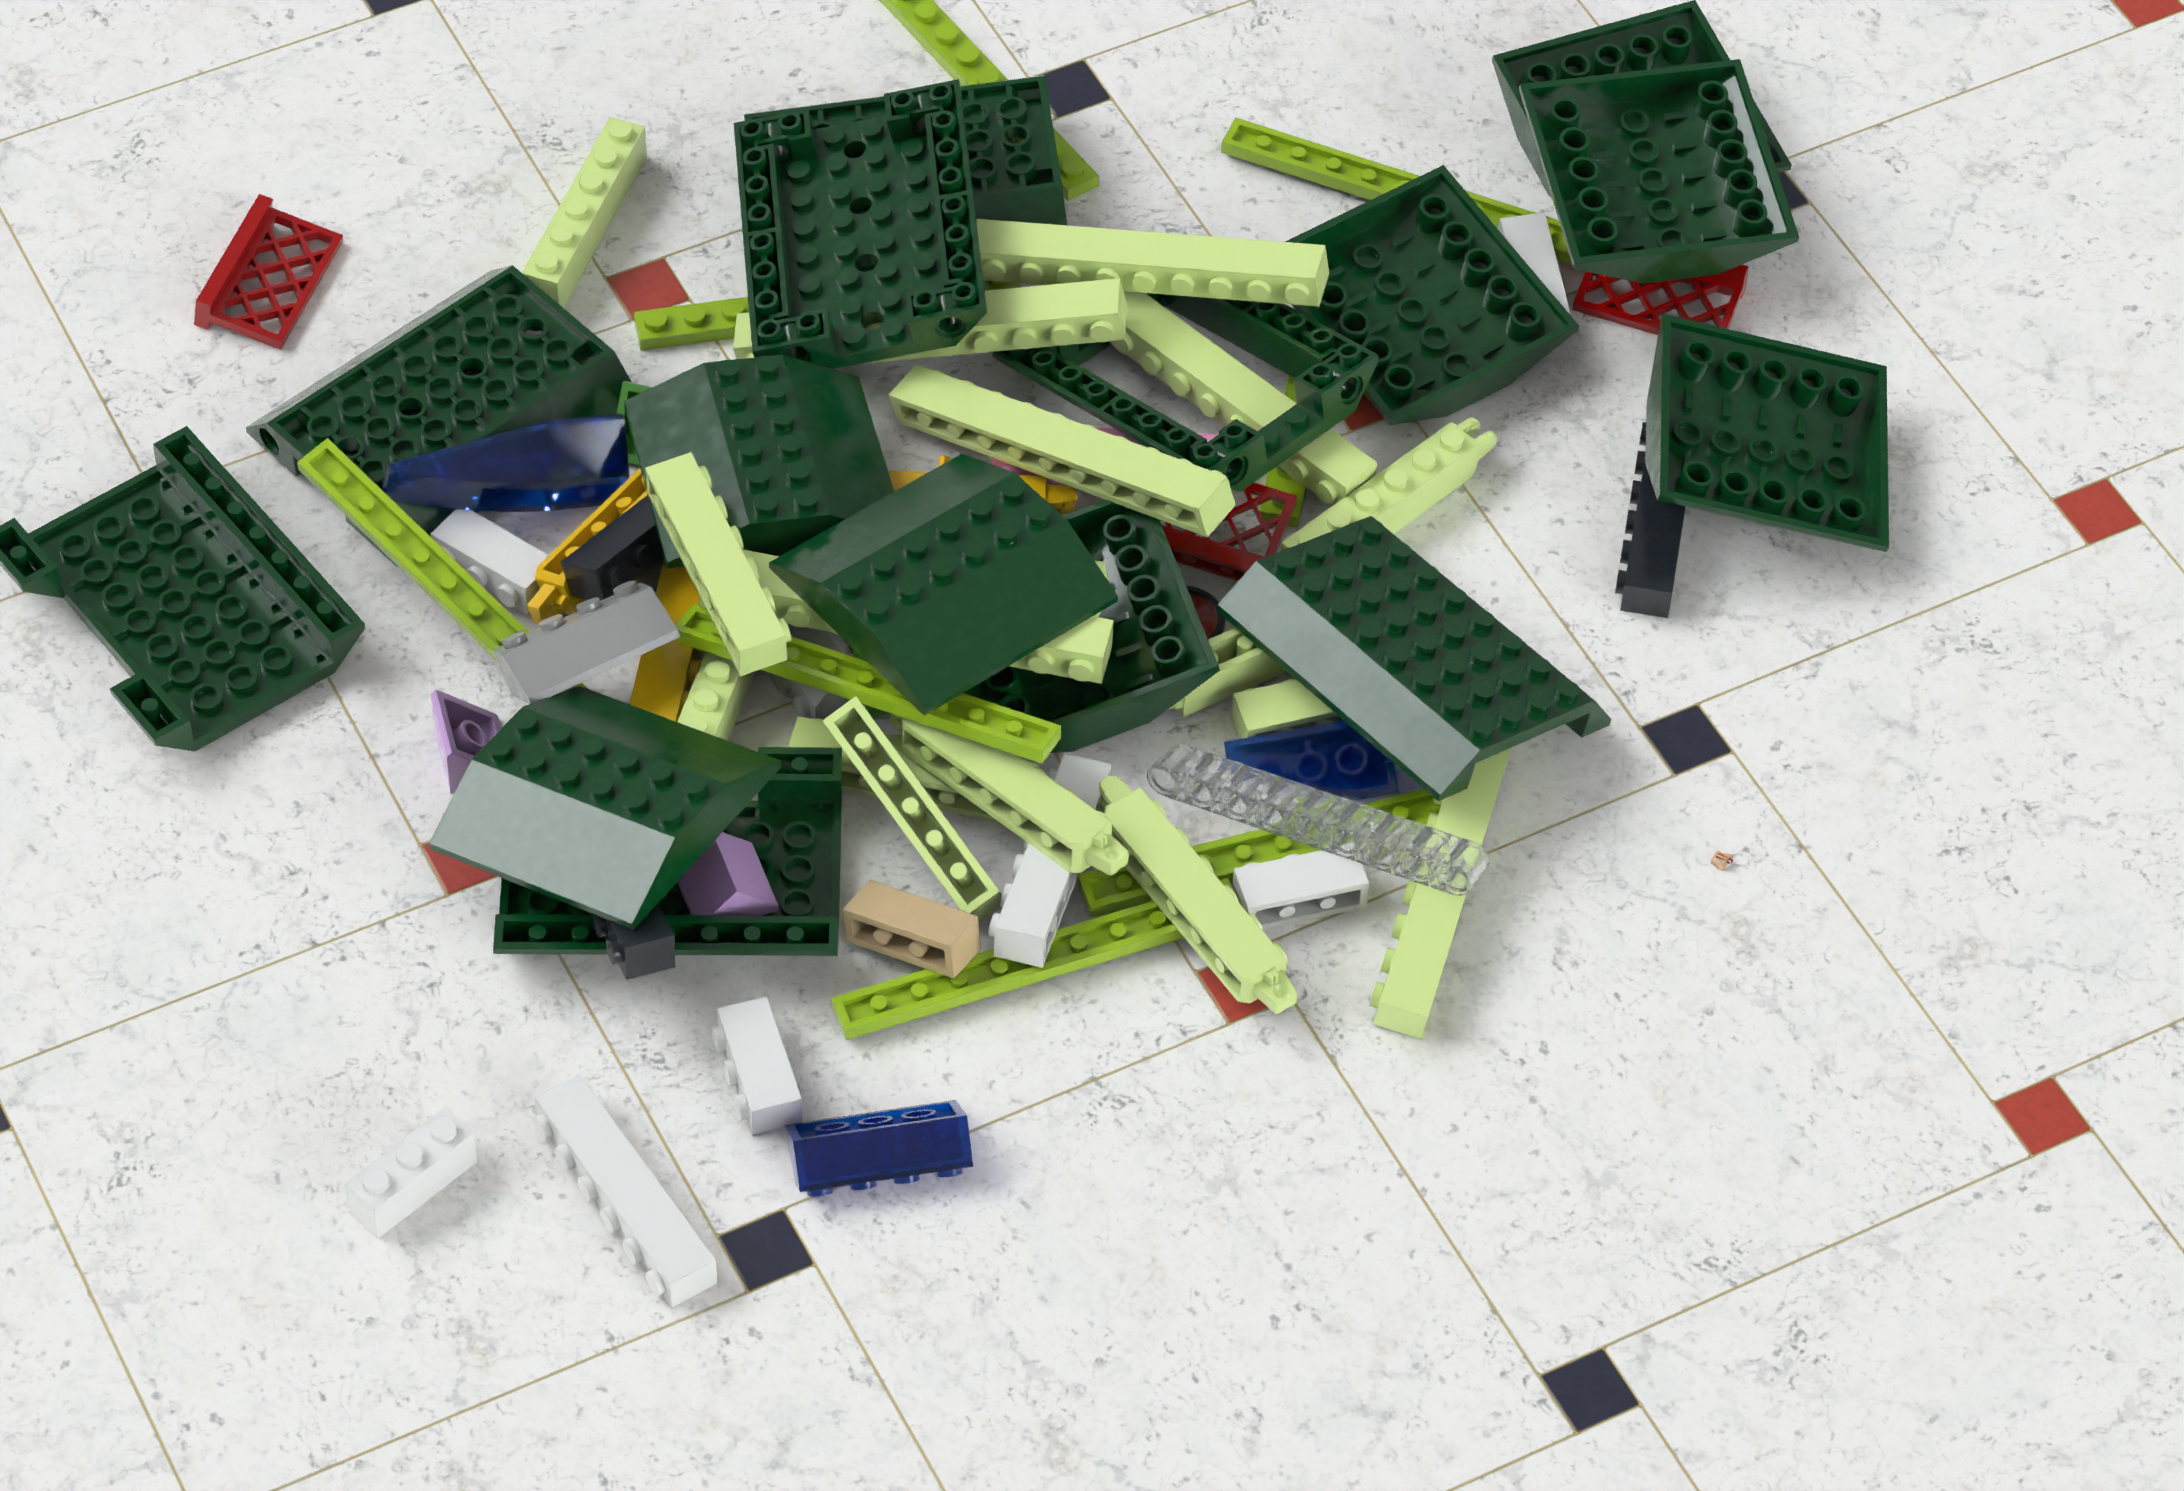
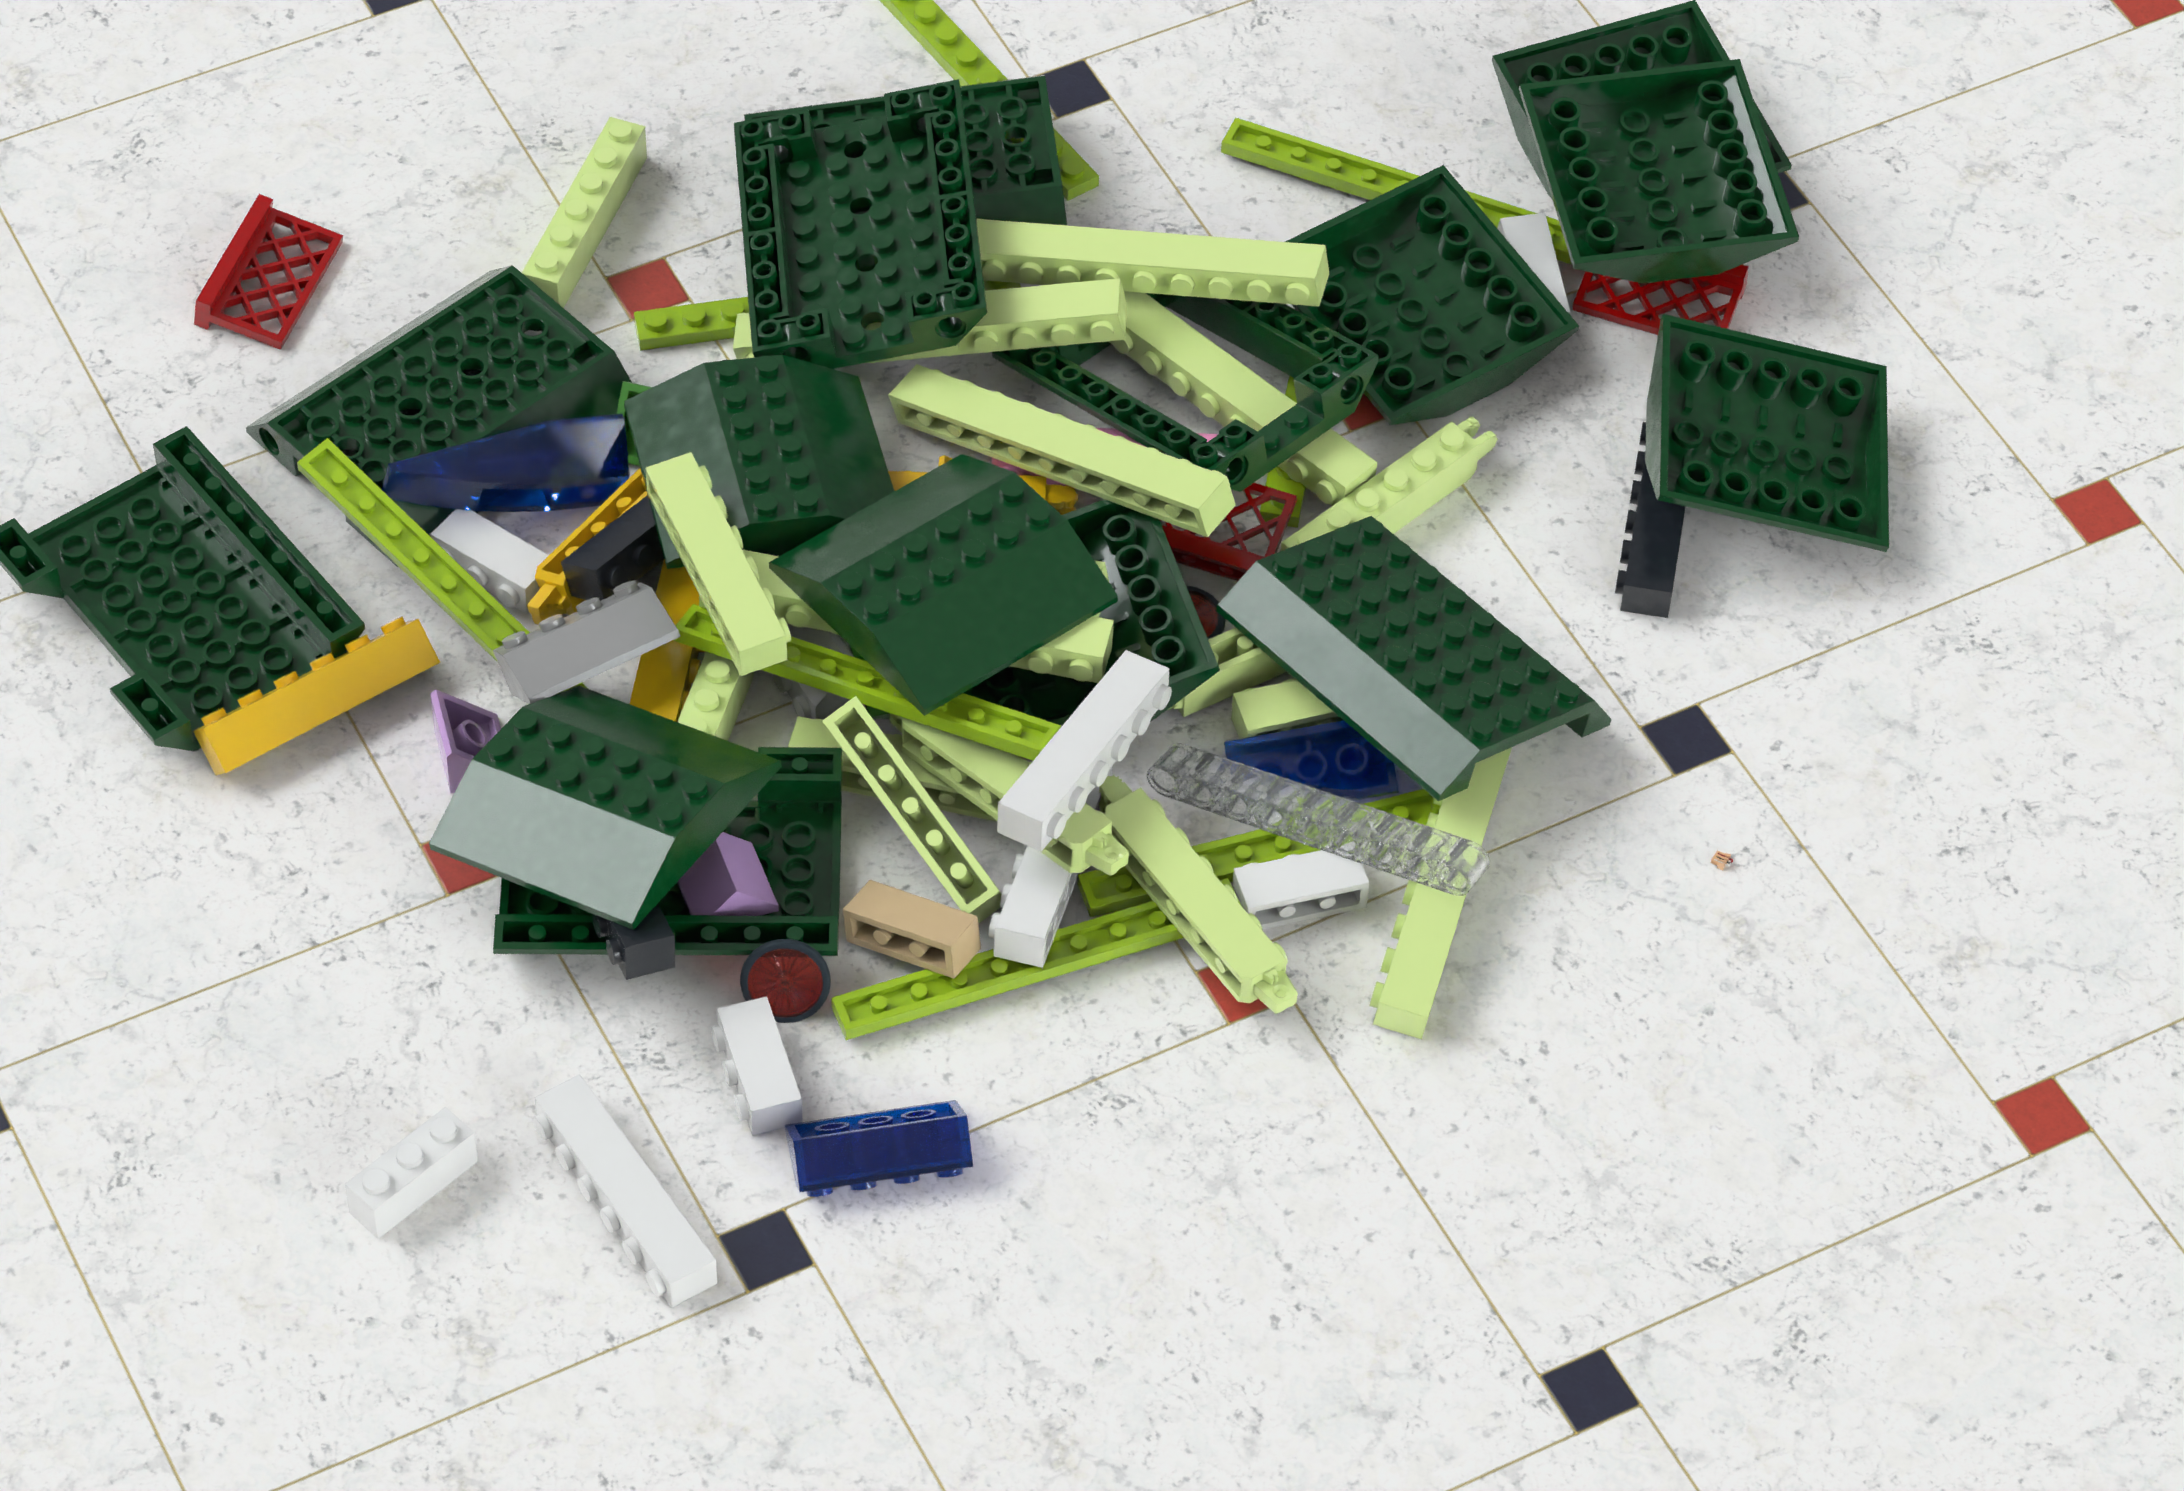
(316, 696): none -> yellow brick
(790, 976): none -> clear red wheel
(1083, 751): none -> white brick

